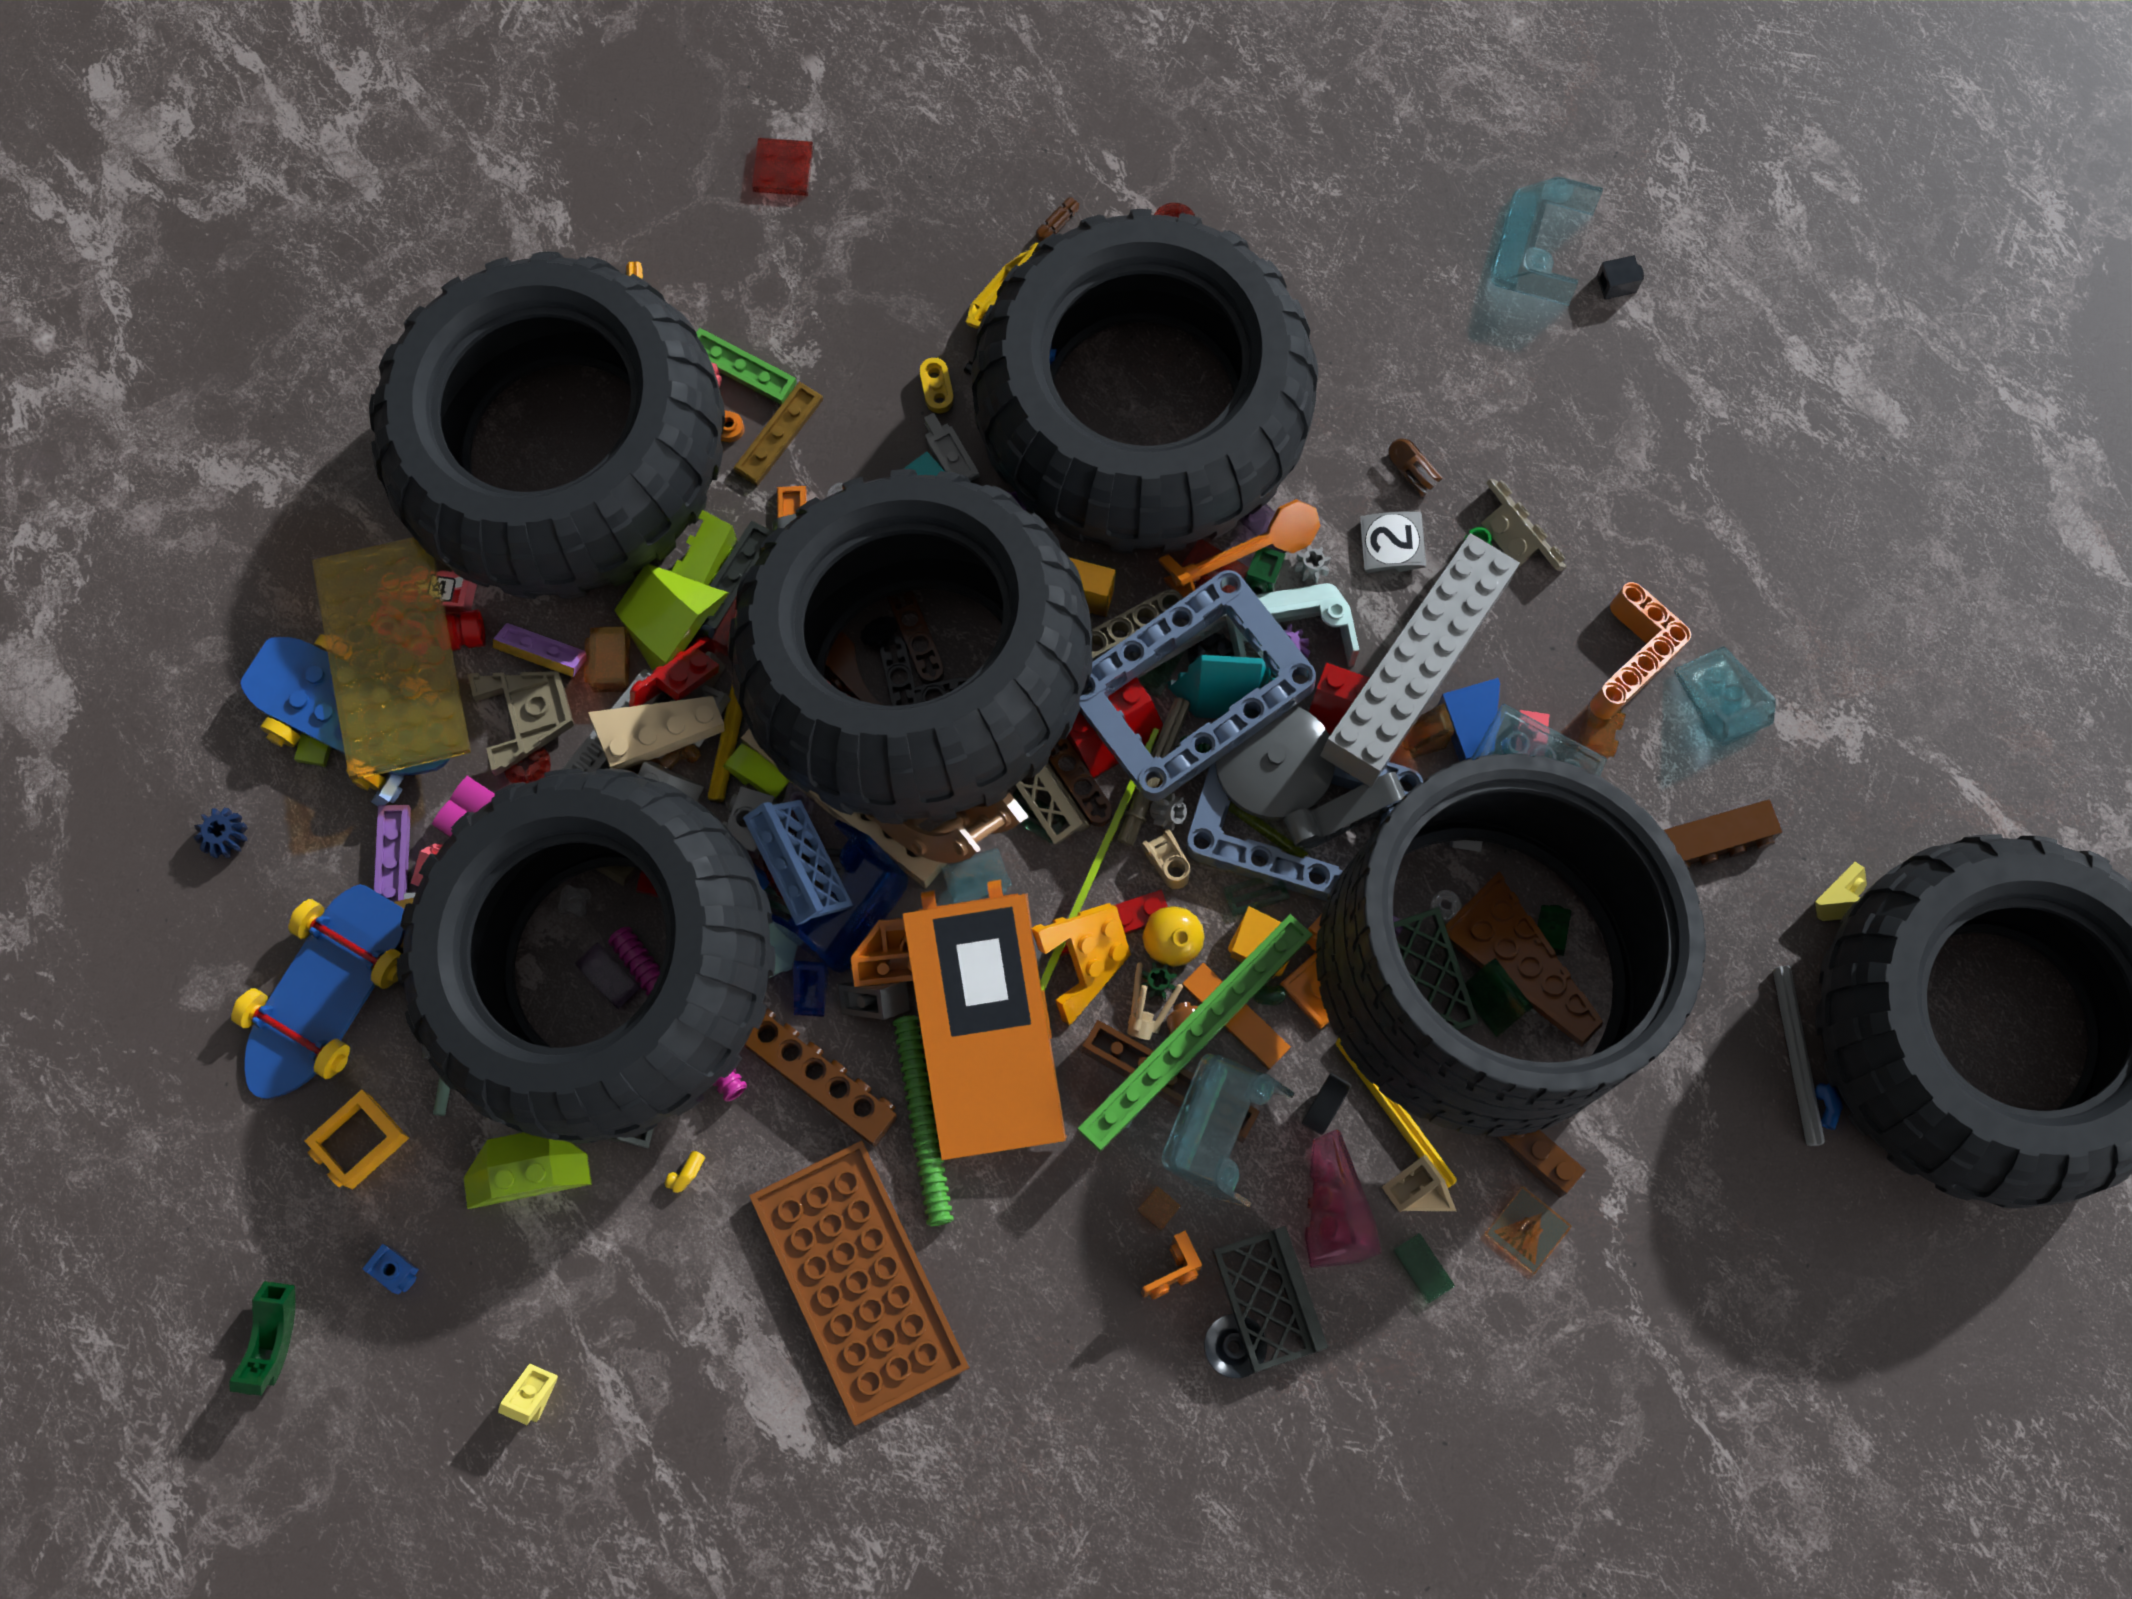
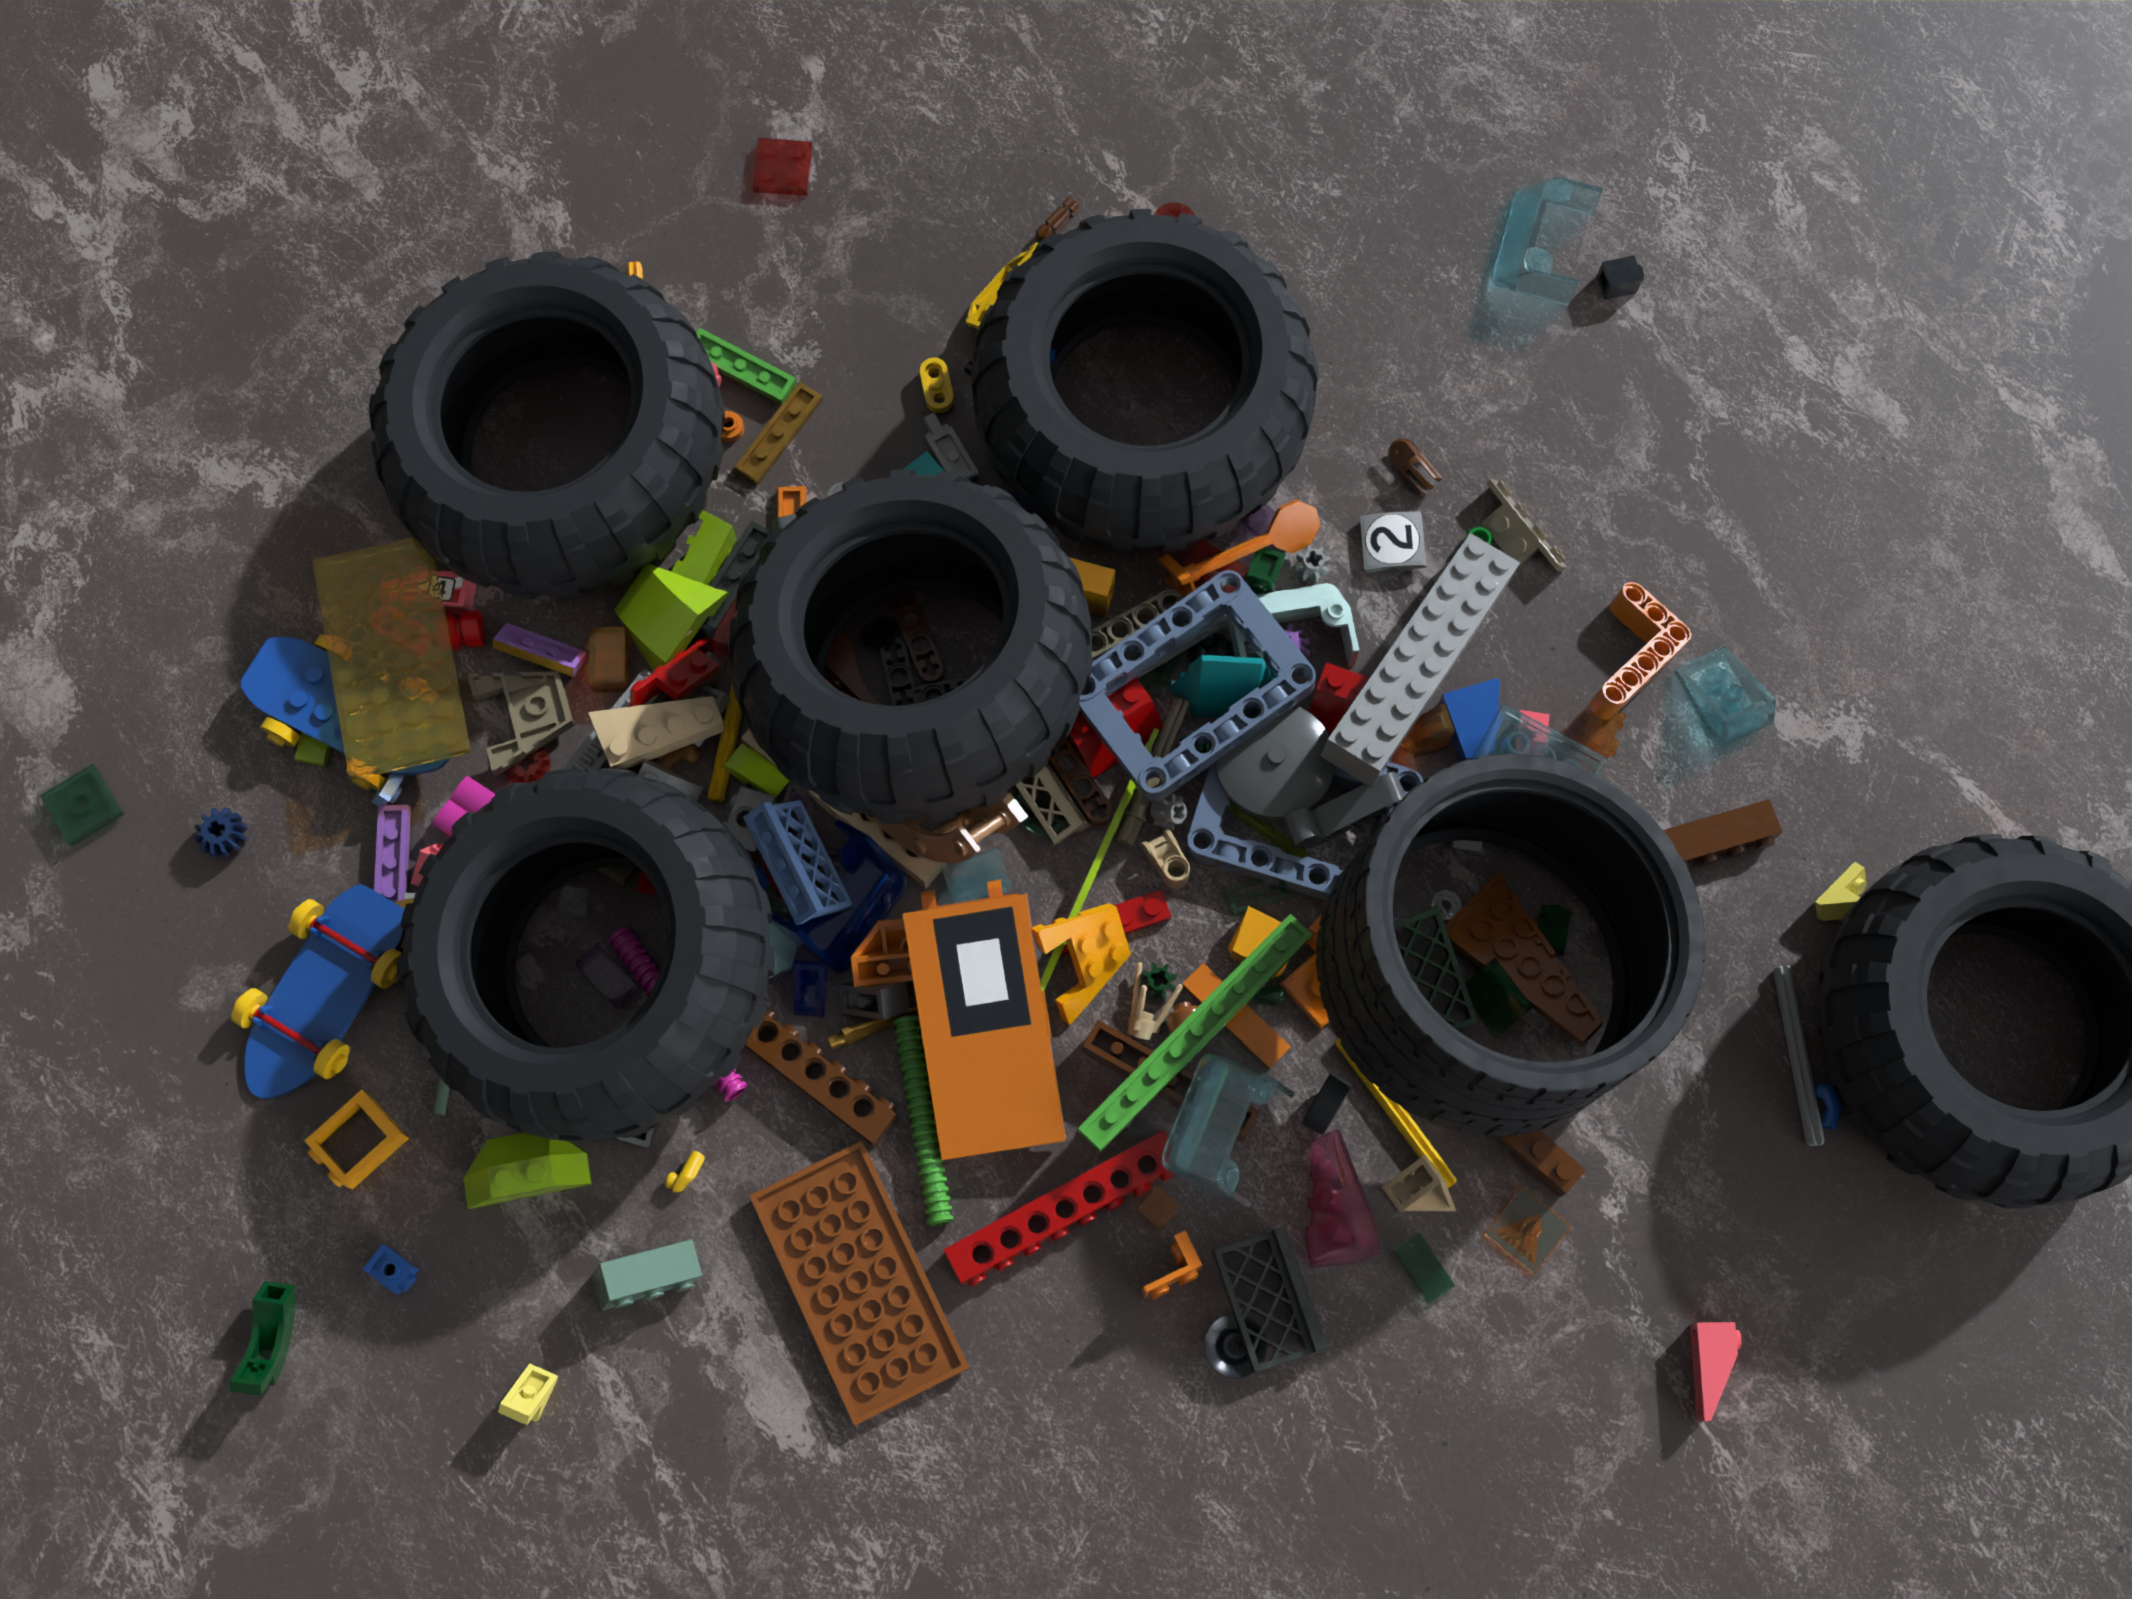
(82, 804): none -> clear green plate
(646, 1275): none -> sand green wedge
(855, 1033): none -> pearl gold bar
(961, 1253): none -> red brick
(1173, 936): yellow cylinder -> none
(1713, 1357): none -> coral slope

